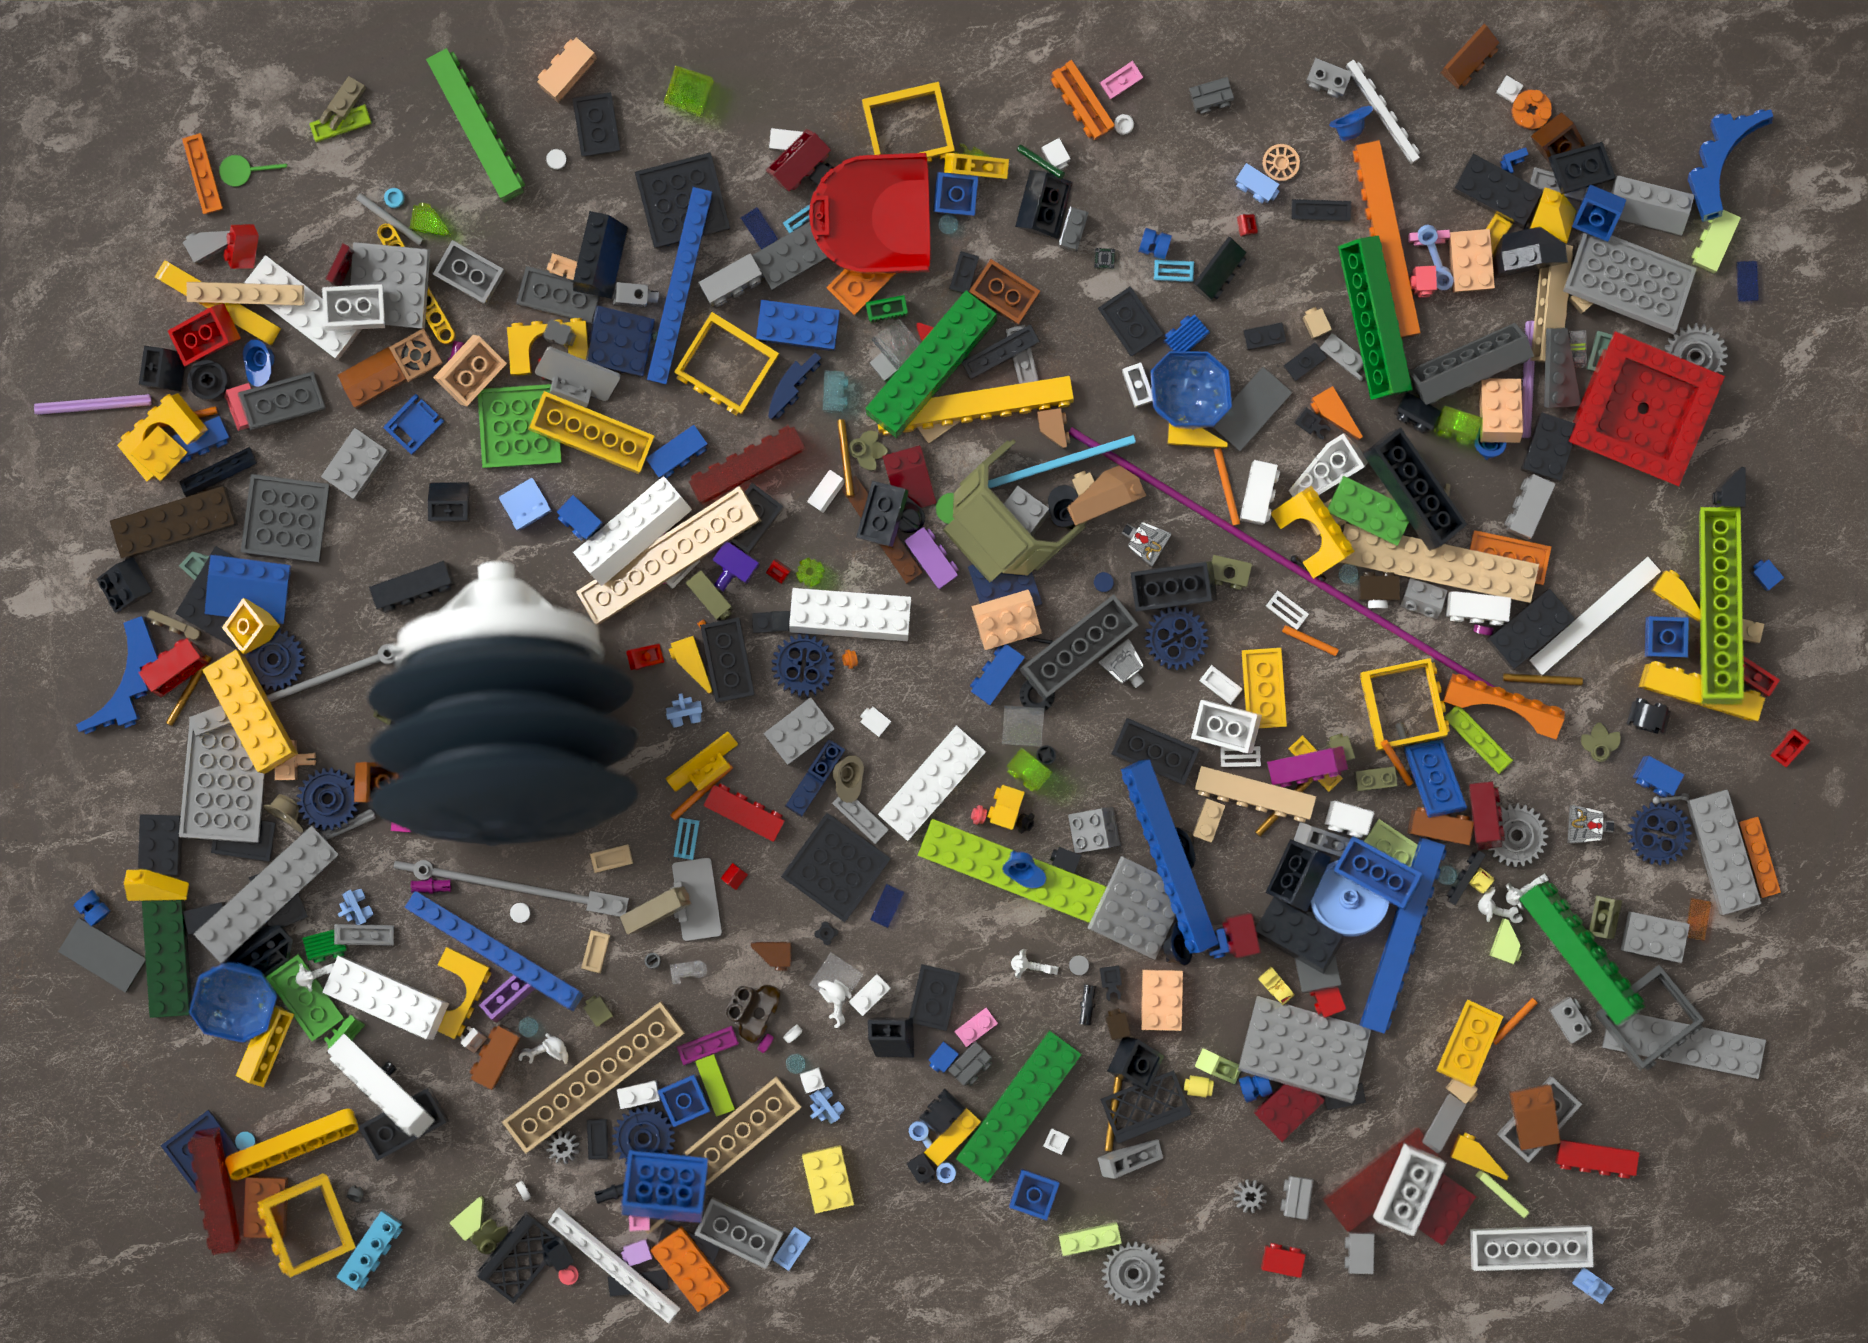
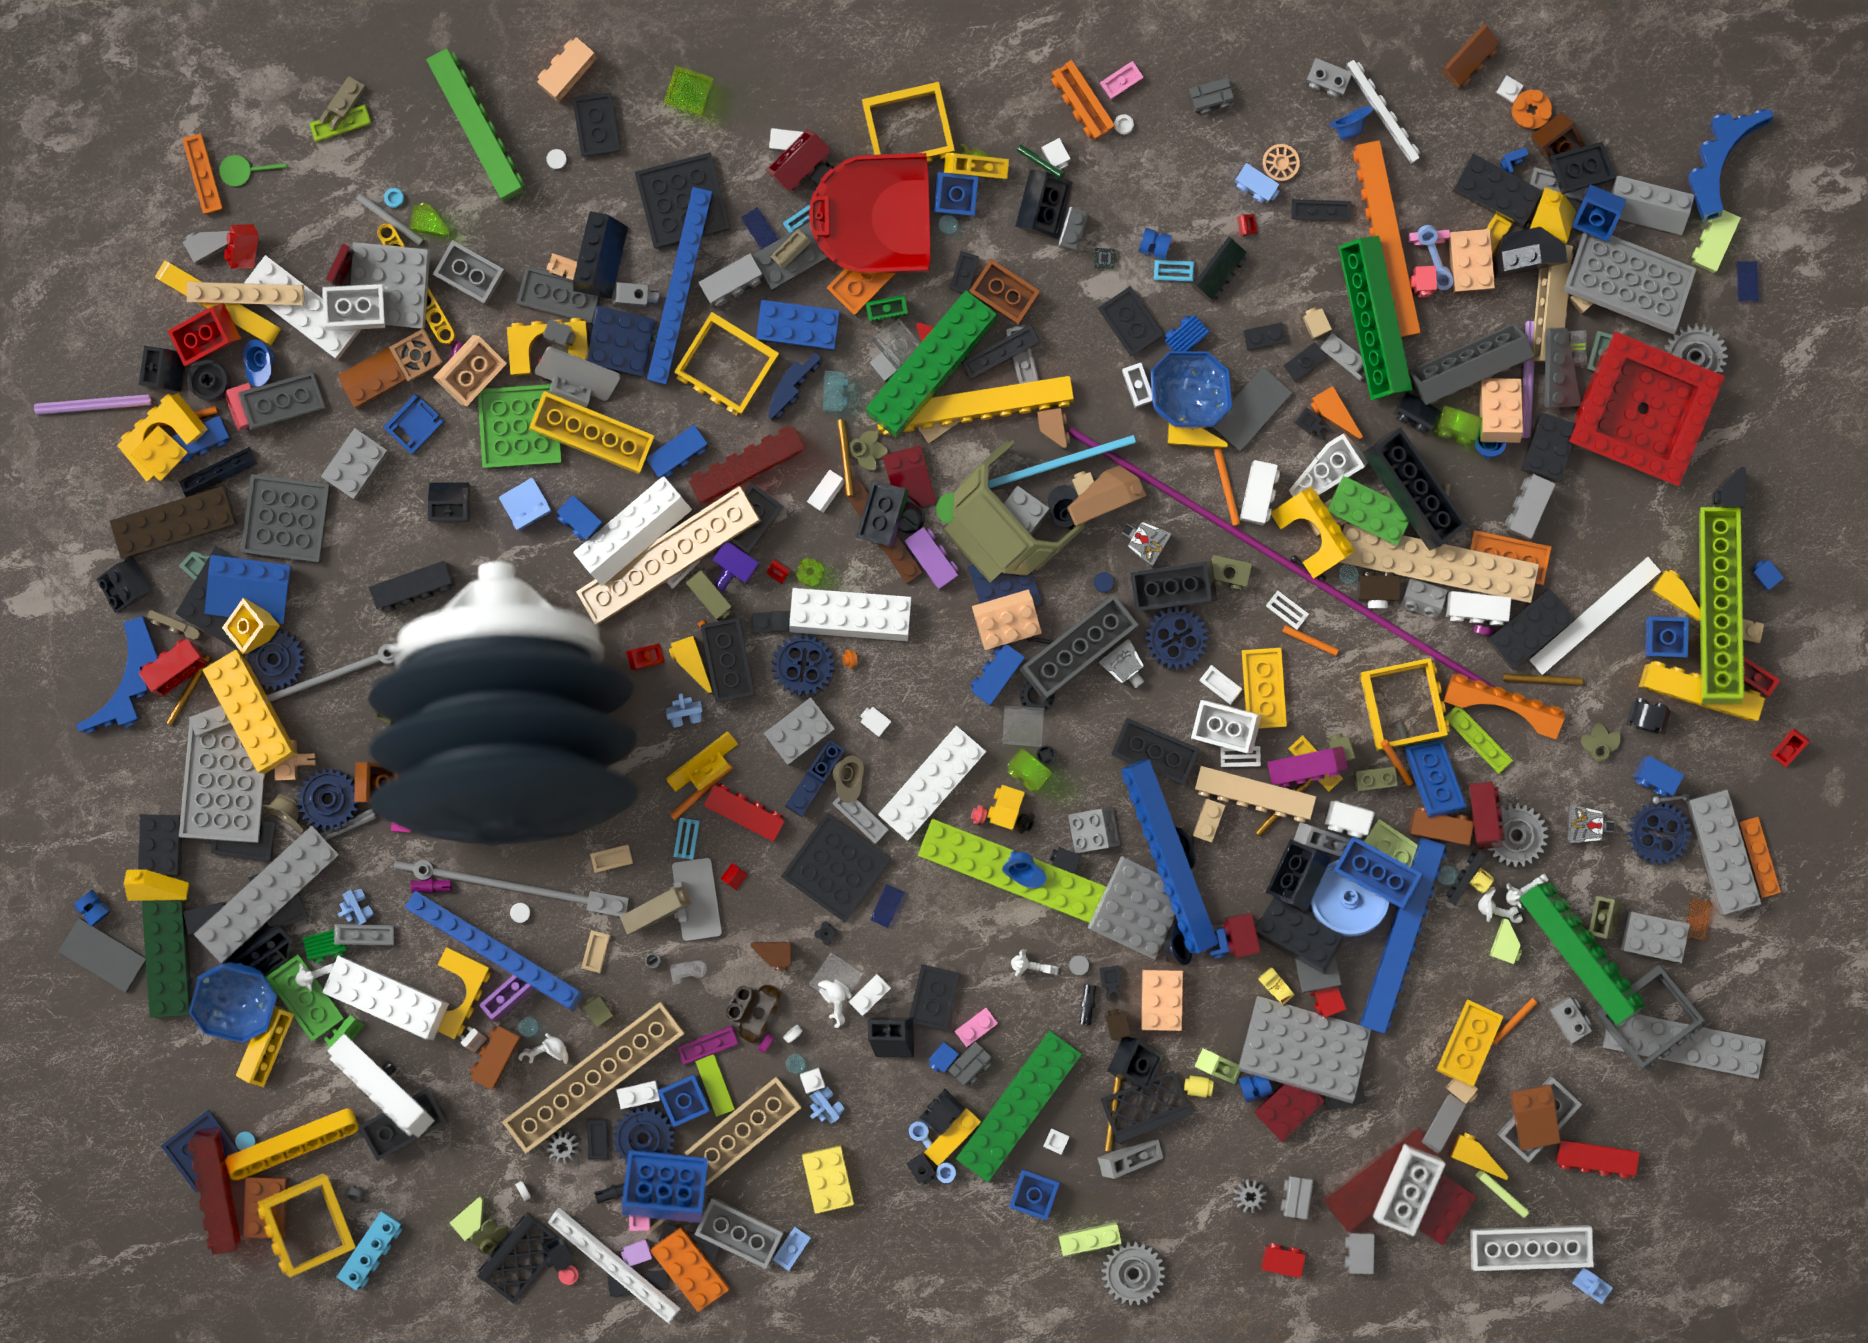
(790, 248): none -> dark tan plate

